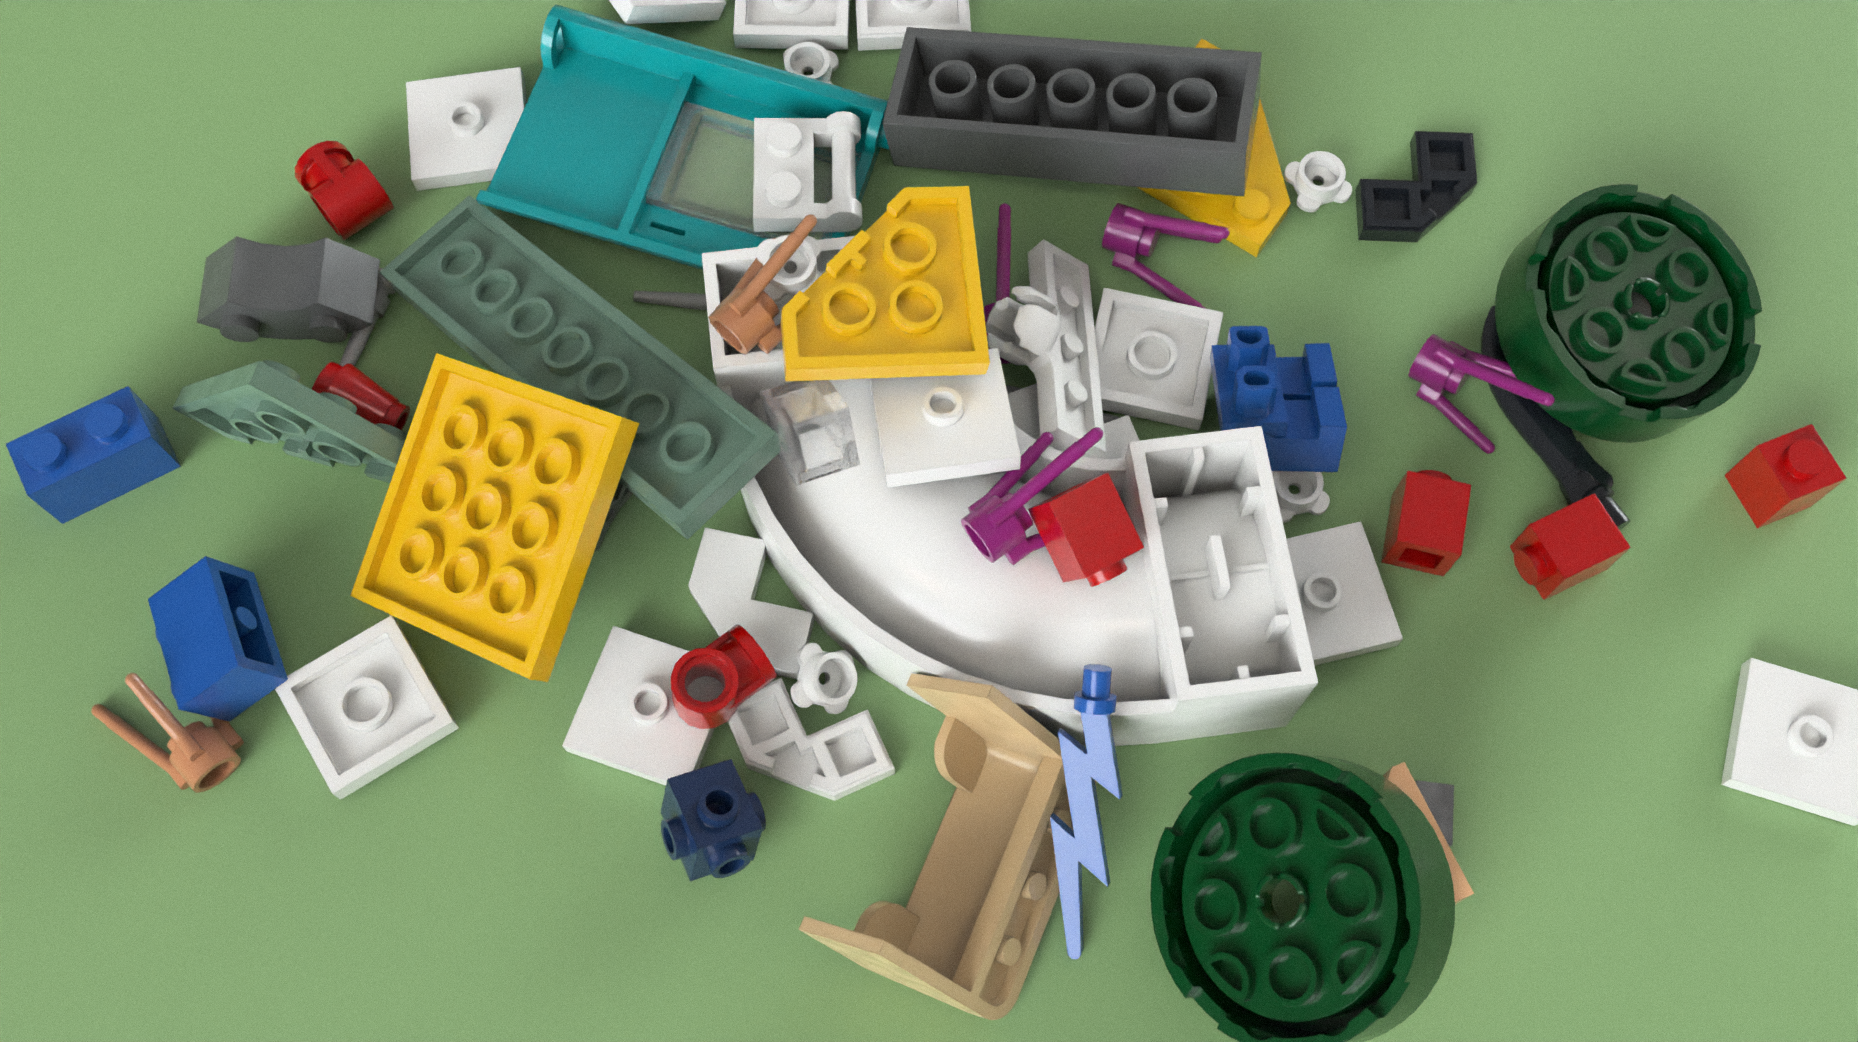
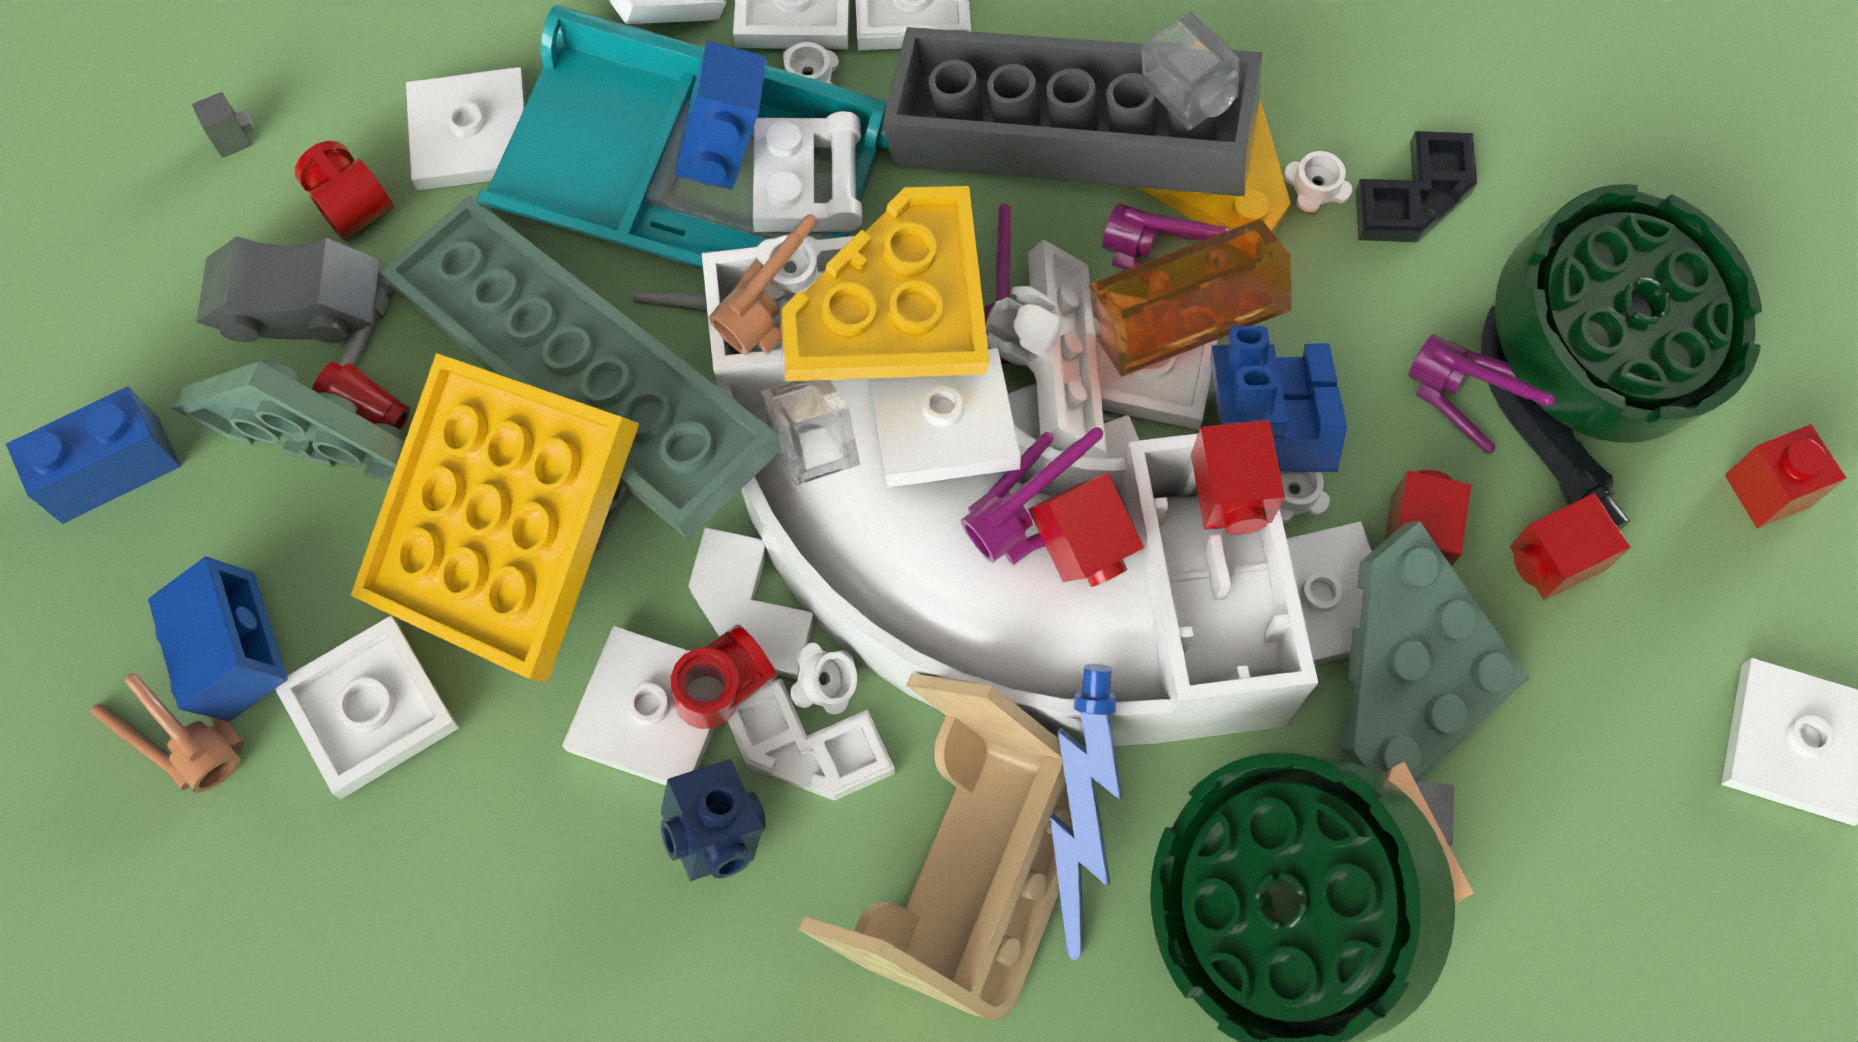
(222, 125): none -> flat silver piece
(720, 115): none -> blue brick
(1190, 71): none -> clear brick
(1191, 296): none -> clear orange brick
(1237, 476): none -> red brick
(1421, 660): none -> sand green plate

